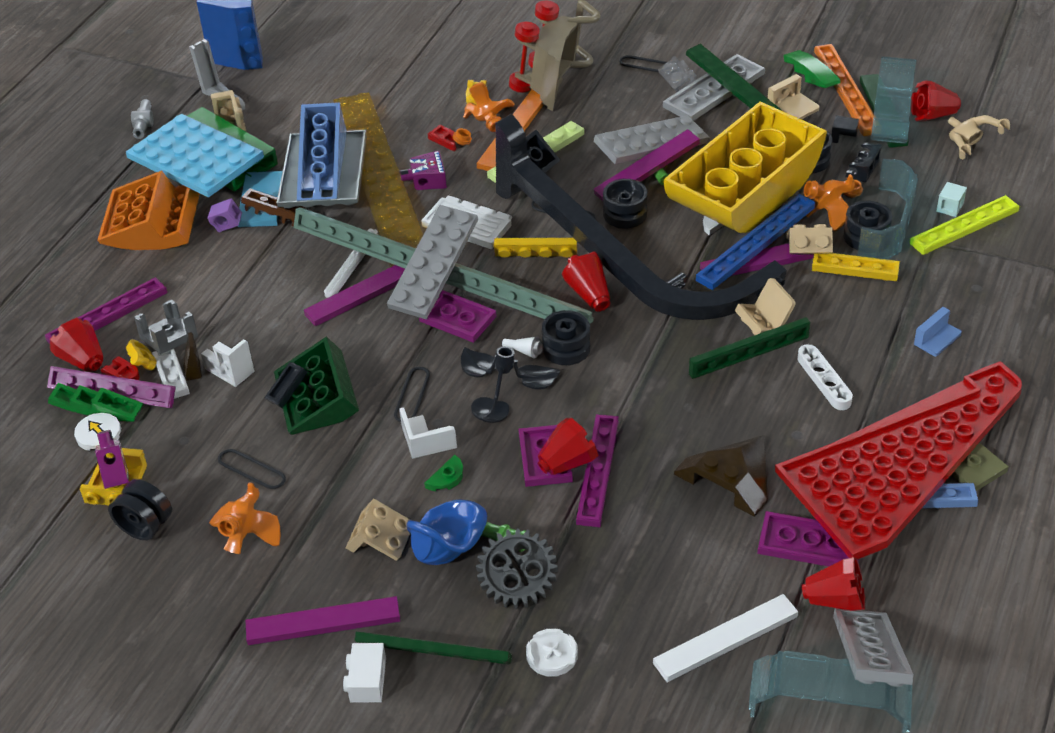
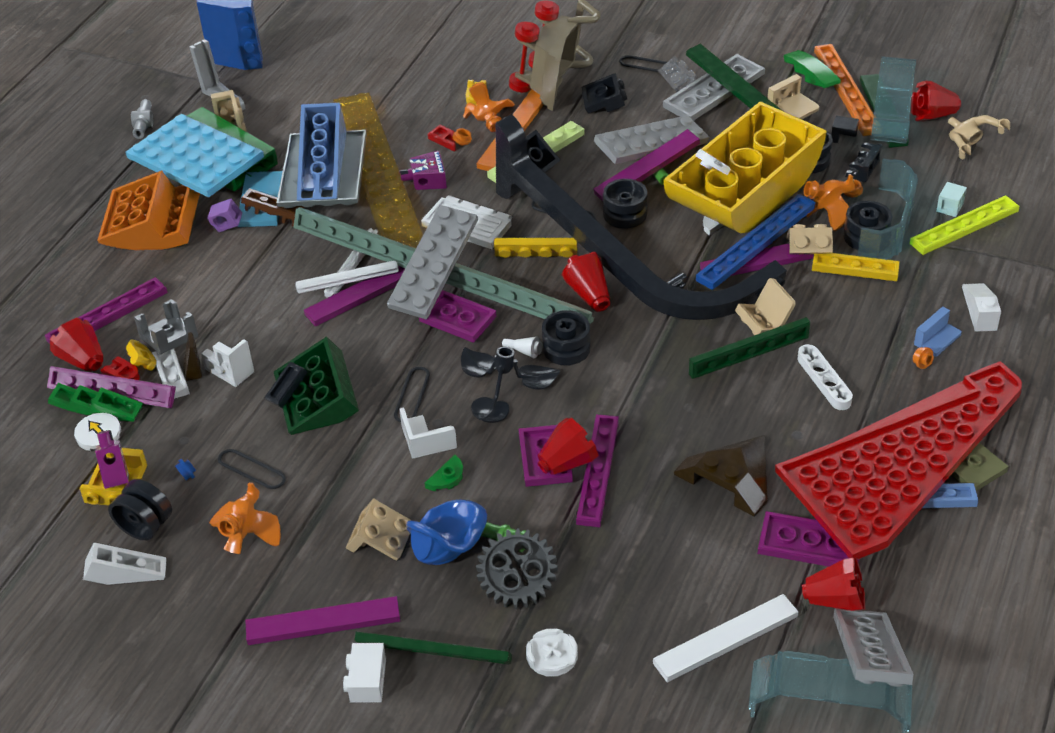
(119, 565): none -> white slope
(186, 469): none -> blue plate
(346, 277): none -> white axle
(606, 93): none -> black plate
(709, 161): none -> white plate
(923, 357): none -> orange plate
(982, 307): none -> white slope

